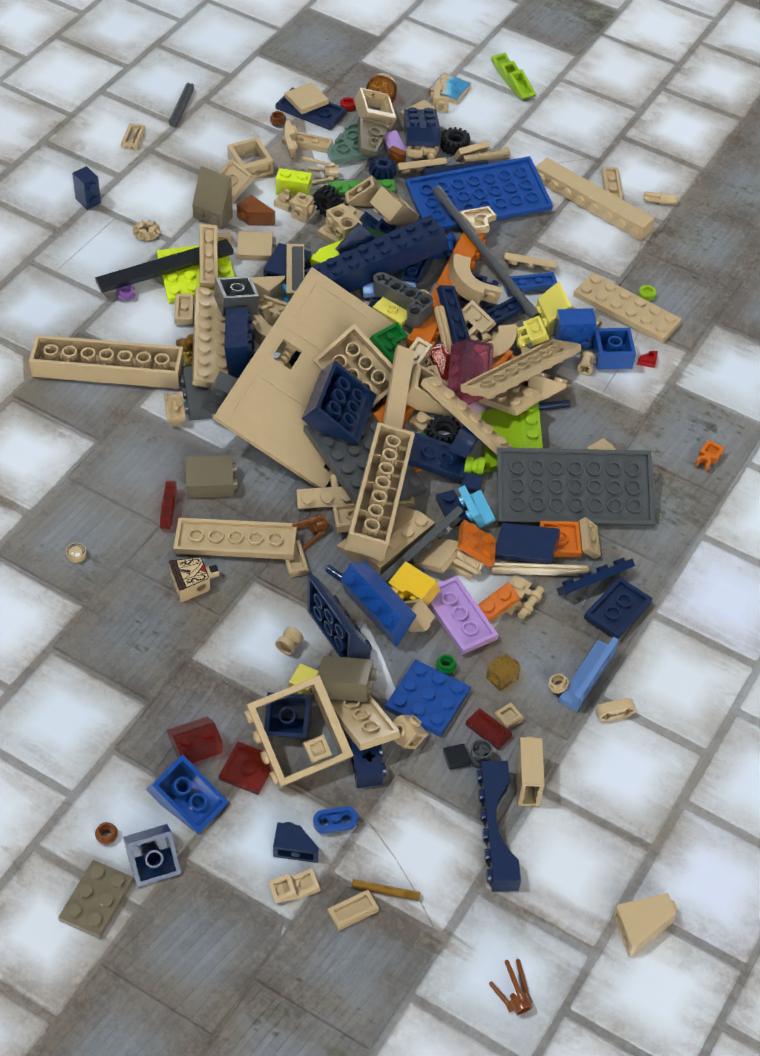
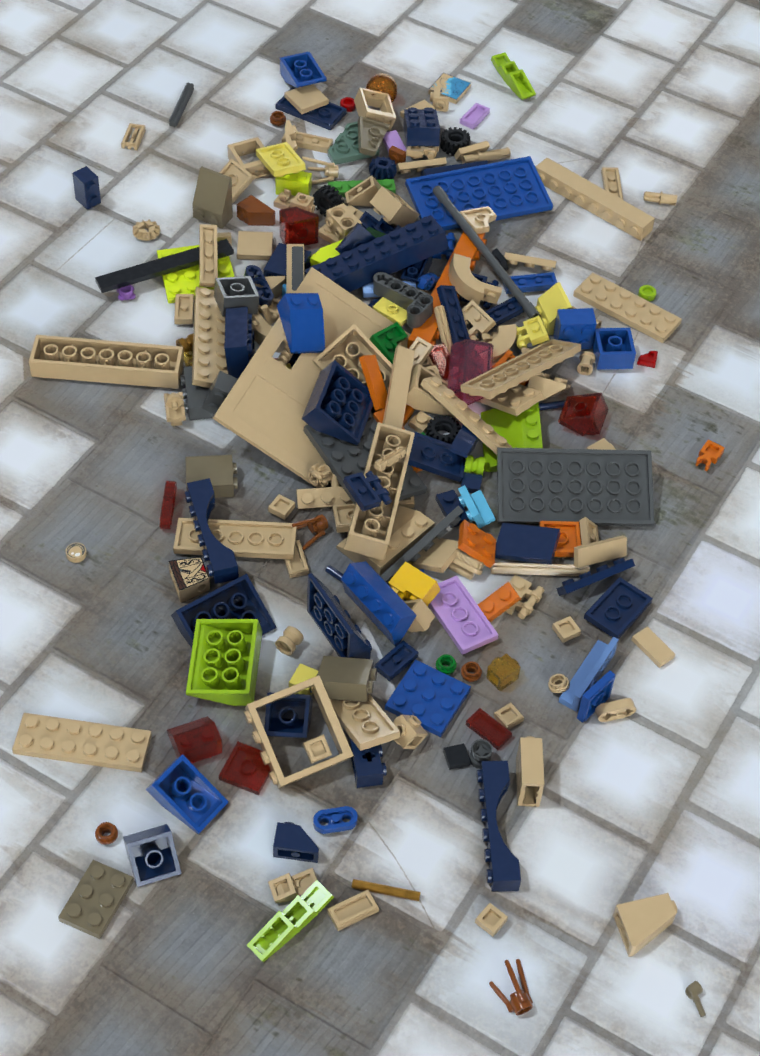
(82, 742): none -> tan plate
(220, 558): none -> dark blue arch
(225, 660): none -> lime slope
(232, 601): none -> dark blue slope
(266, 291): none -> dark blue beam
(280, 159): none -> light yellow plate
(281, 507): none -> tan plate
(290, 921): none -> lime slope
(298, 226): none -> clear red slope
(301, 70): none -> blue slope
(302, 322): none -> blue slope
(319, 474): none -> tan gear
(363, 492): none -> dark blue plate
(374, 381): none -> orange tile
(389, 459): none -> tan axle
(396, 660): none -> dark blue plate
(427, 281): none -> blue hinge
(471, 667): none -> dark orange plate
(474, 115): none -> lavender tile
(491, 919): none -> tan plate
(500, 258): none -> black tile
(566, 629): none -> tan plate
(584, 413): none -> clear red slope
(596, 695): none -> blue plate
(600, 551): none -> tan tile
(653, 647): none -> tan tile
(692, 992): none -> dark tan hand

